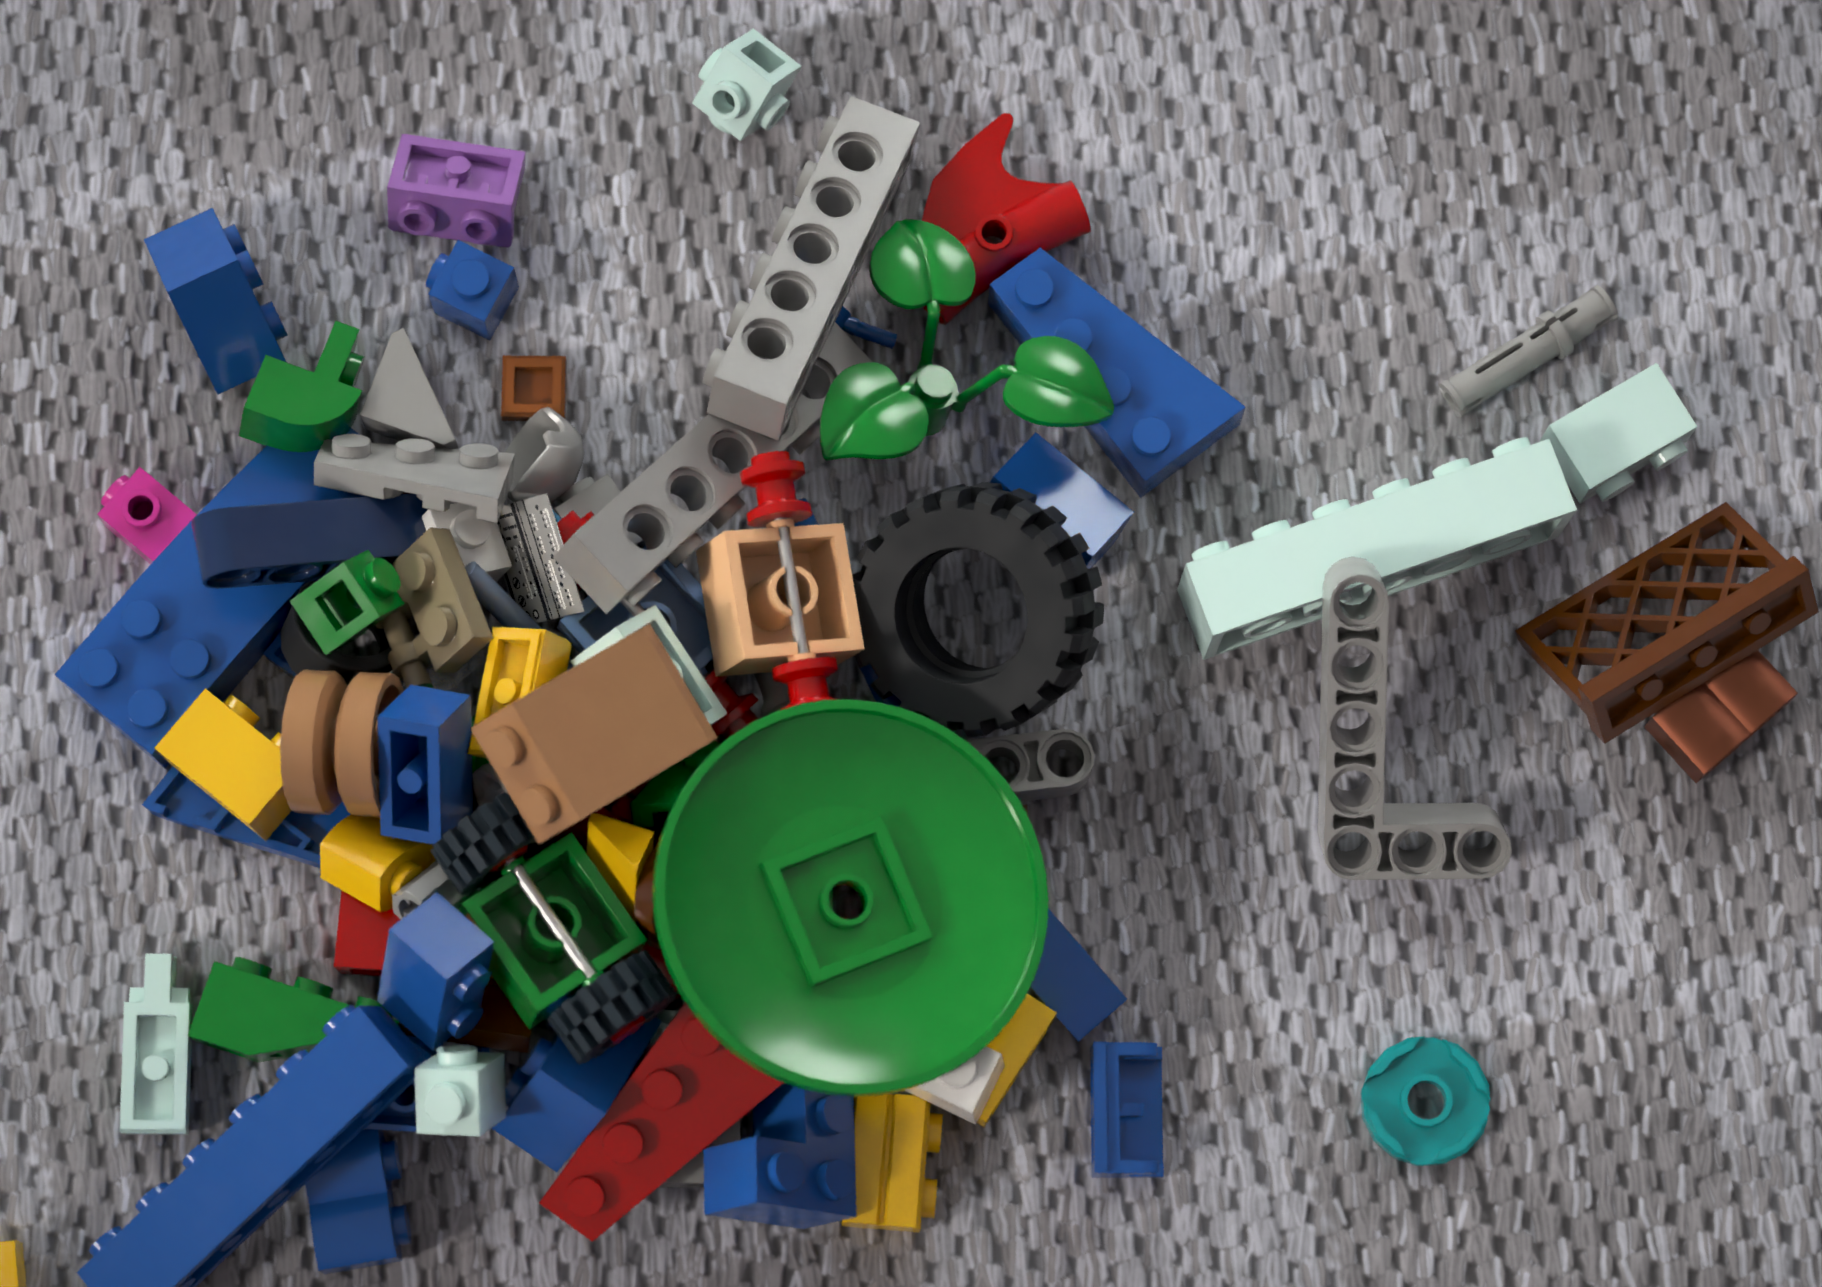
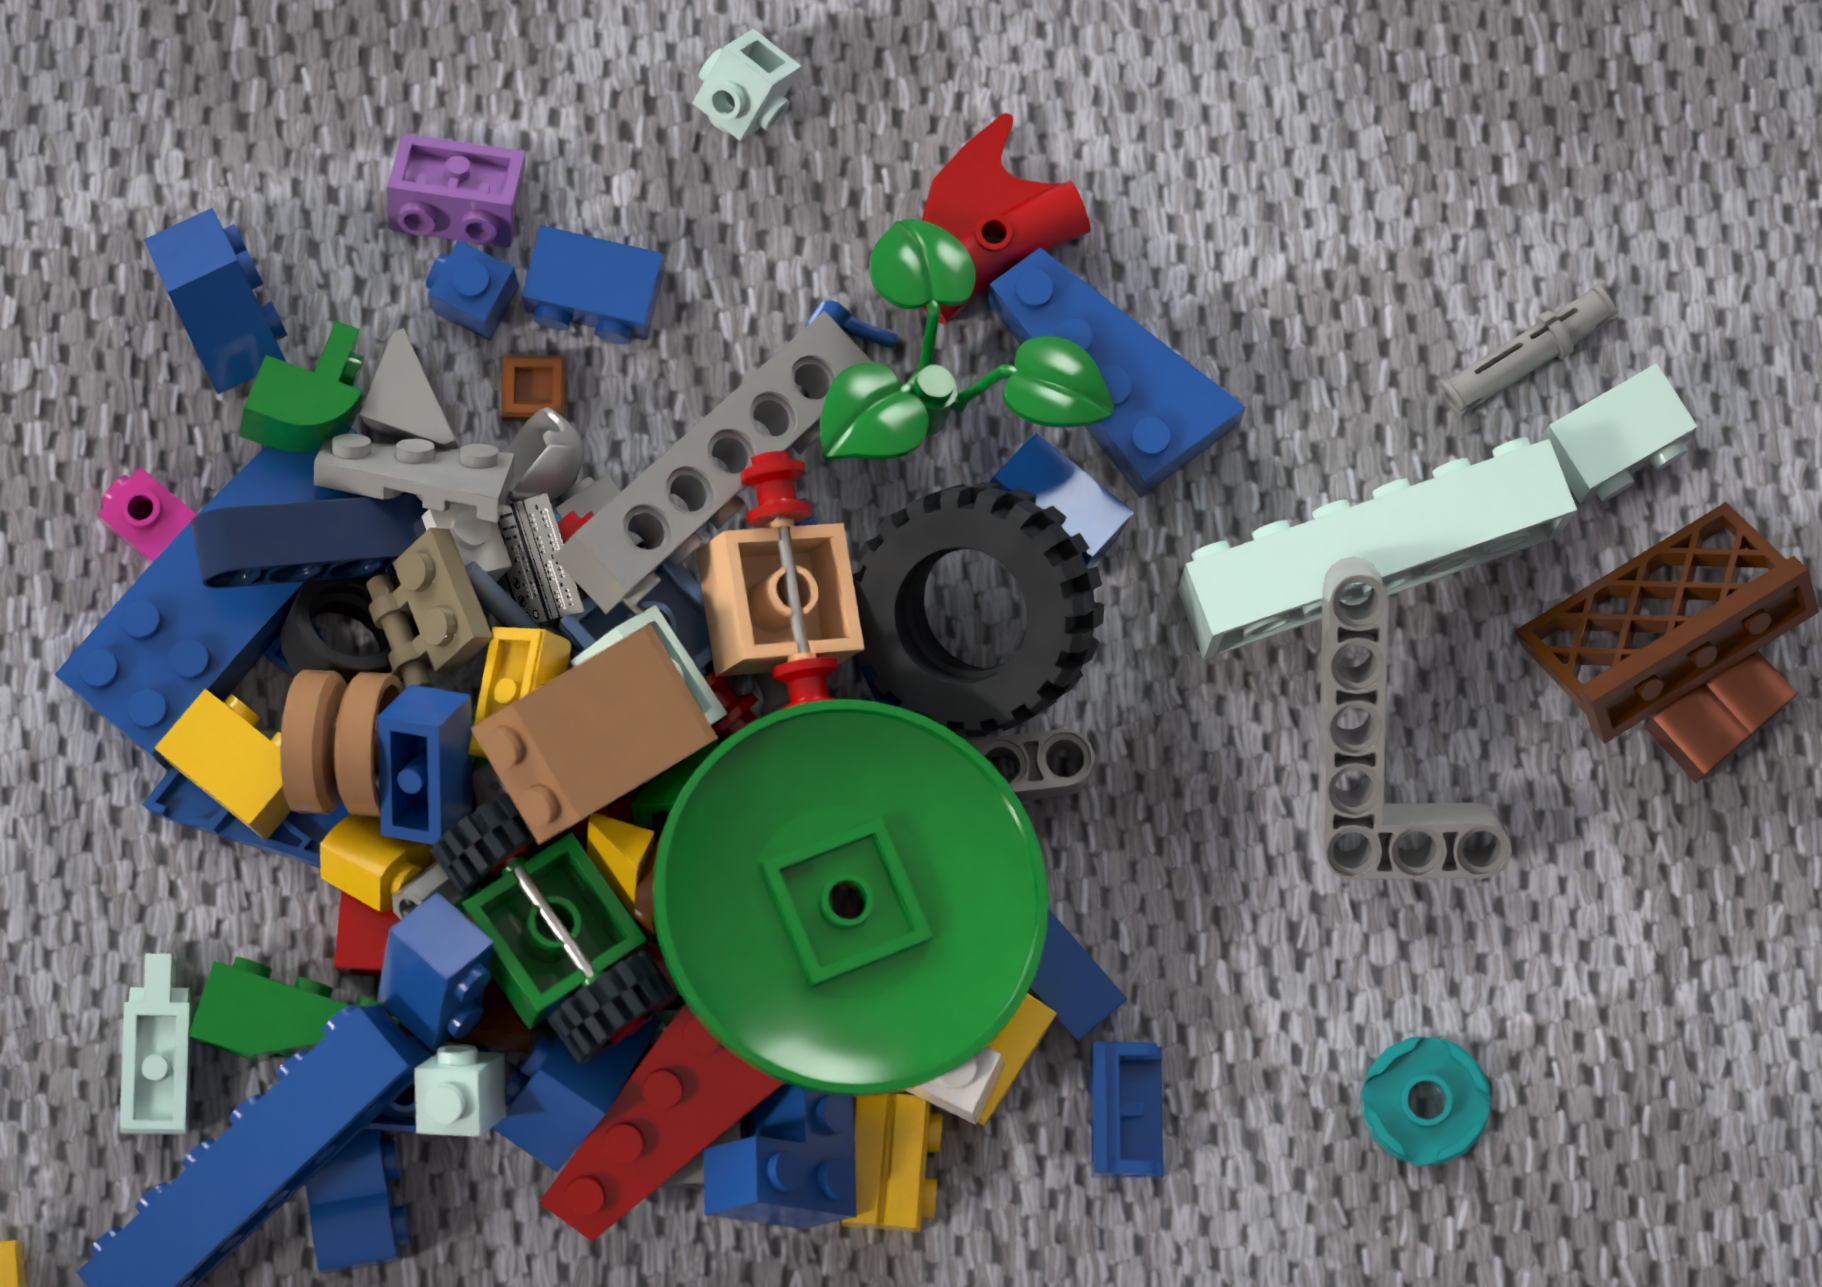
(349, 600): green brick -> none
(592, 285): none -> blue brick
(811, 267): light grey brick -> none

